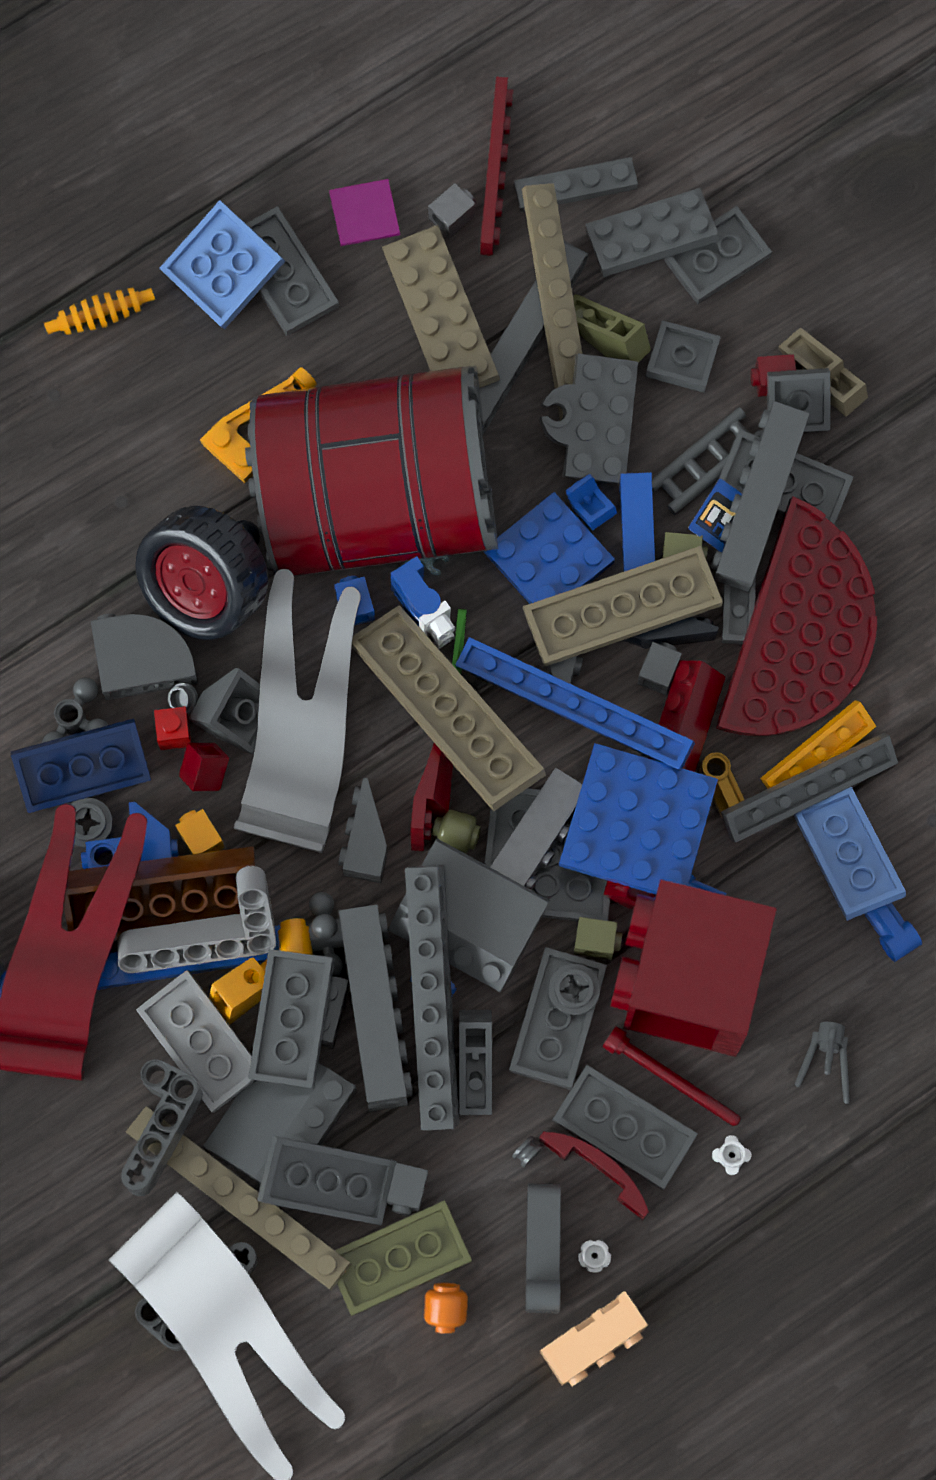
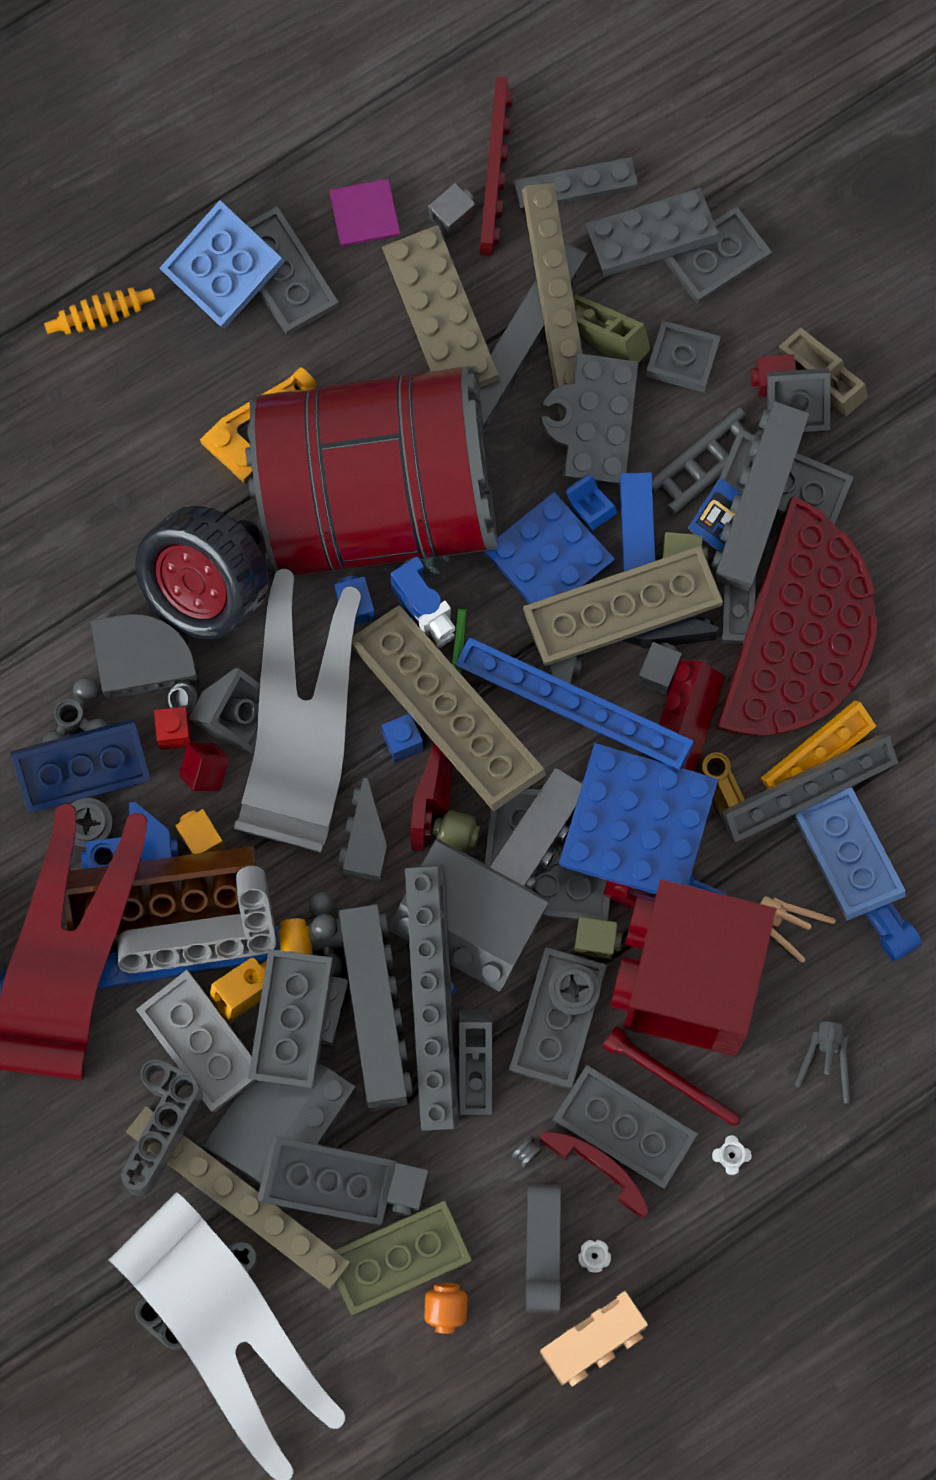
(402, 738): none -> blue brick
(781, 913): none -> light nougat plant

